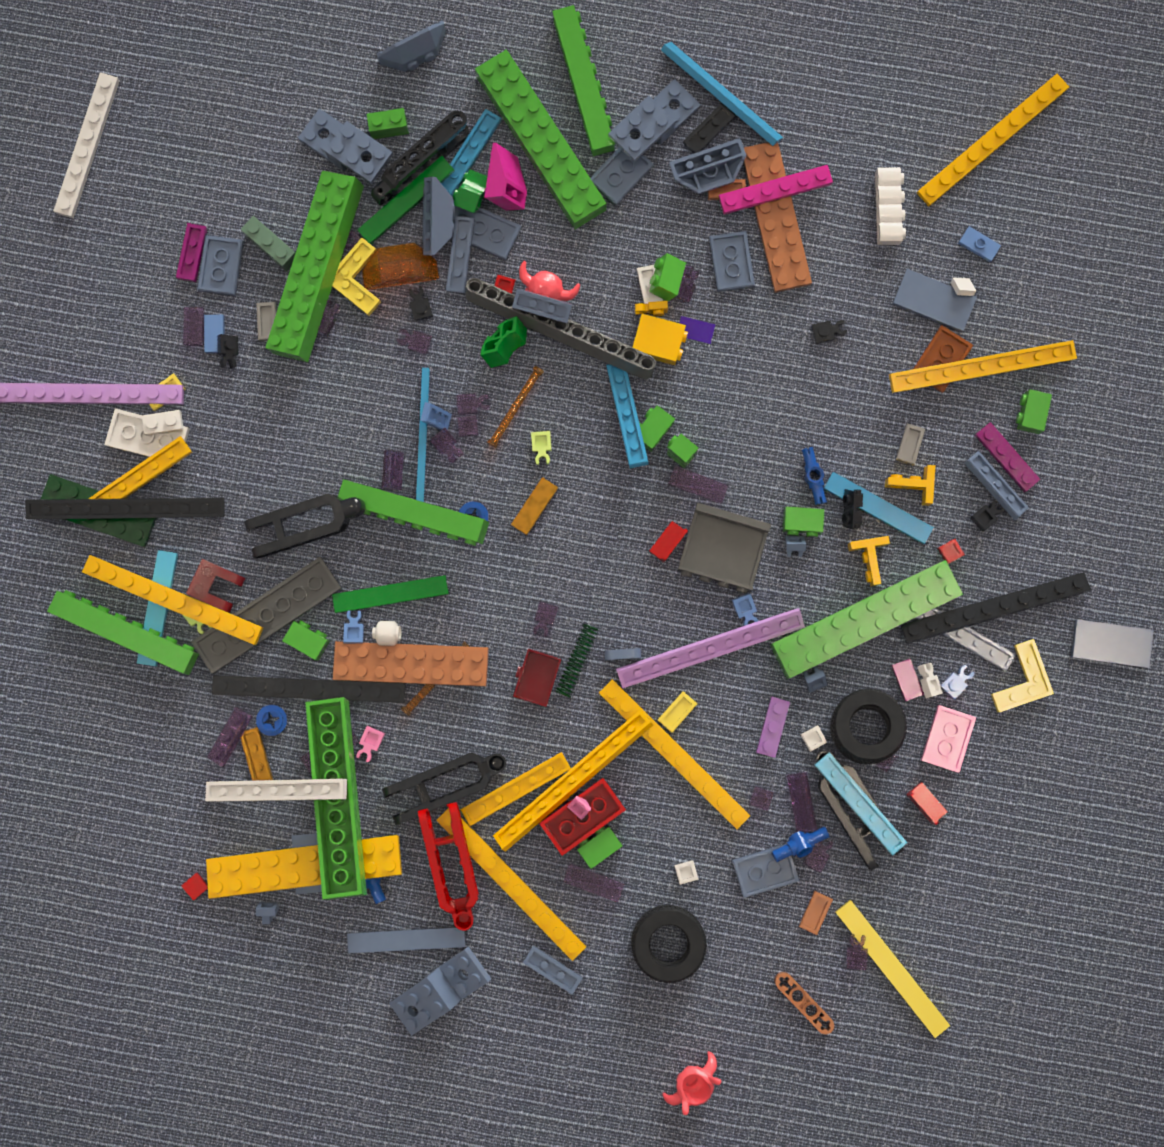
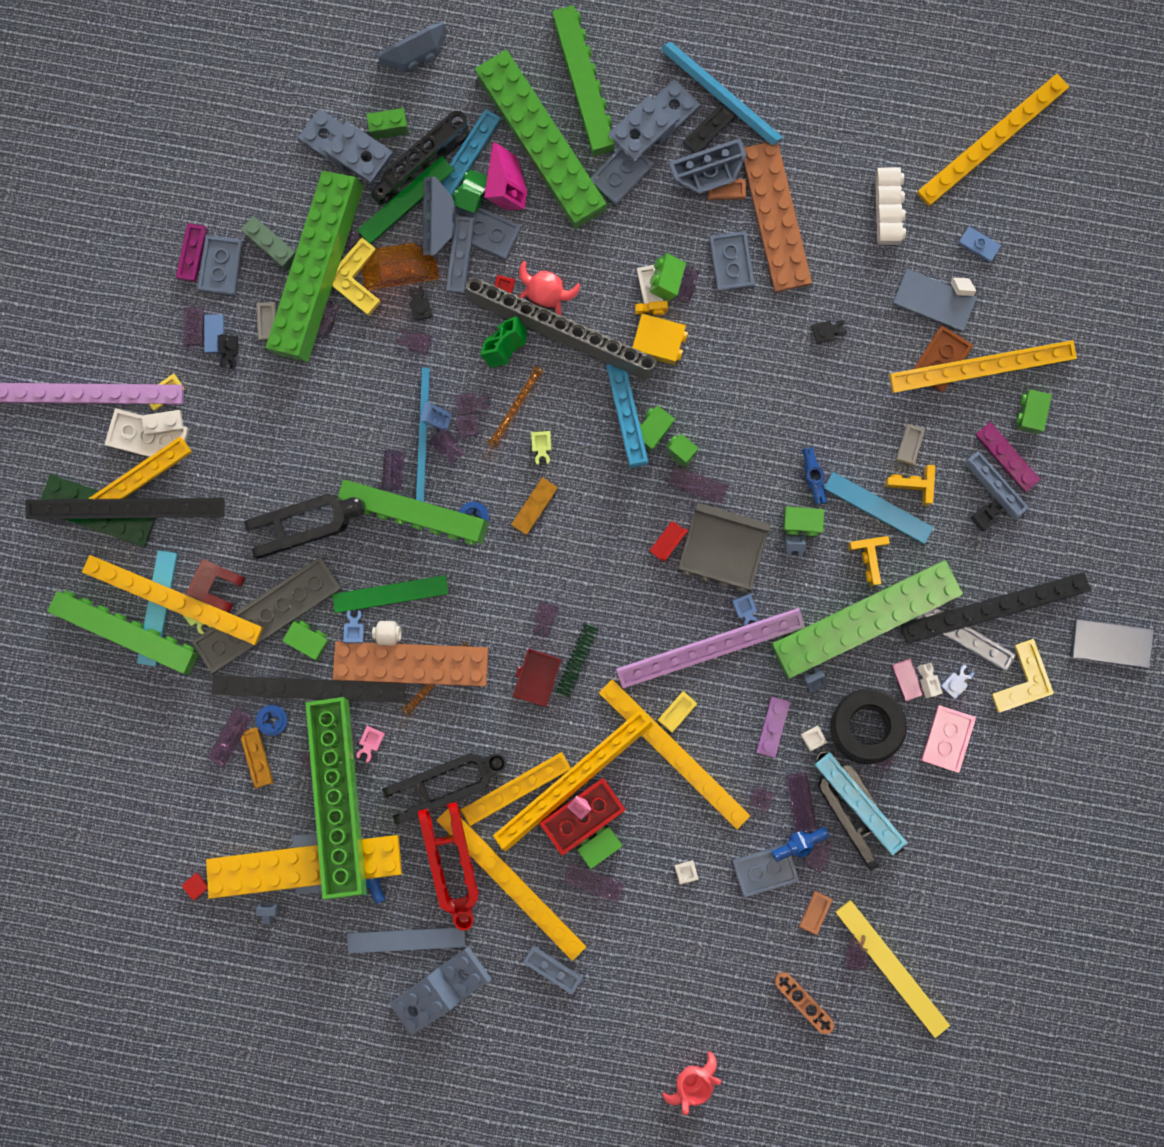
(86, 145): white plate -> none
(276, 790): white plate -> none
(542, 305): sand blue plate -> none
(622, 654): sand blue beam -> none
(668, 971): black tyre -> none
(698, 329): dark purple sticker -> none
(775, 189): dark pink plate -> none
(851, 517): black hinge -> none
(927, 803): panel -> none
(951, 551): tile -> none

